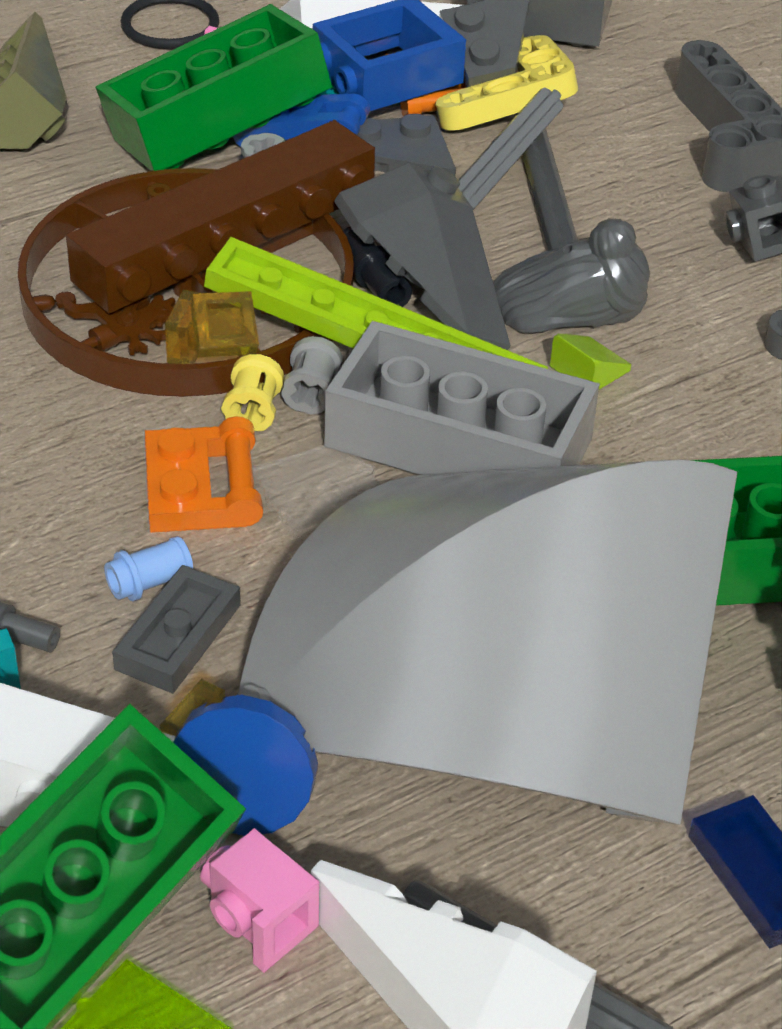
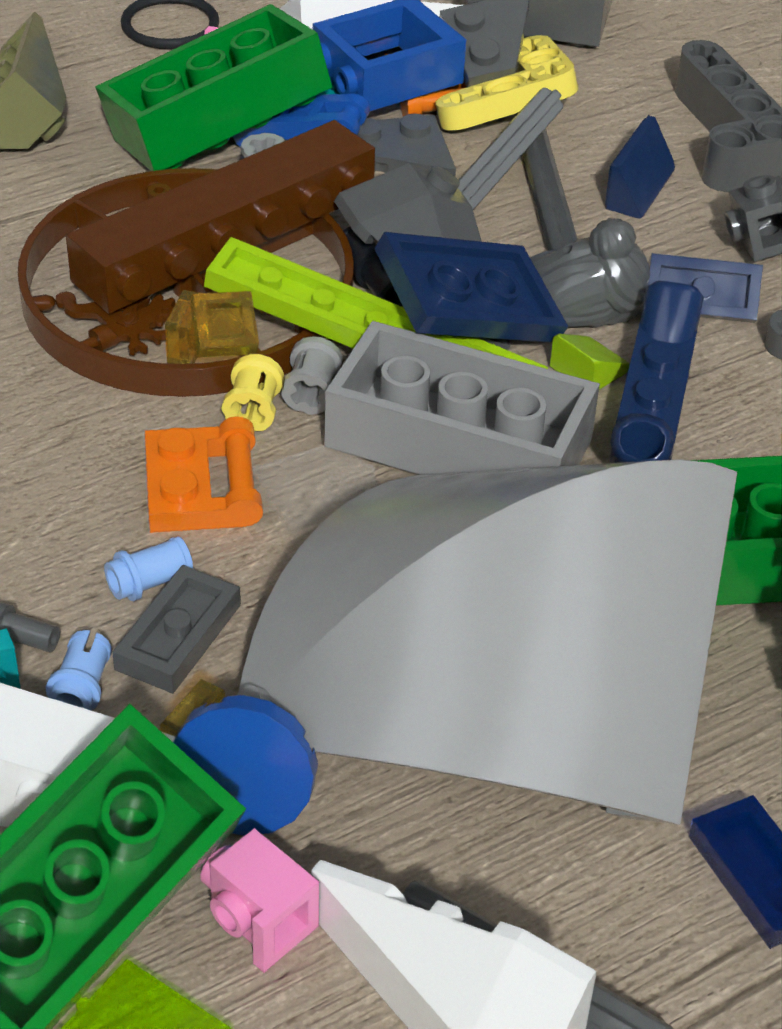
(80, 672): none -> light blue pin
(469, 288): none -> dark blue plate
(639, 171): none -> dark blue slope
(657, 374): none -> dark blue plate
(728, 287): none -> dark blue panel

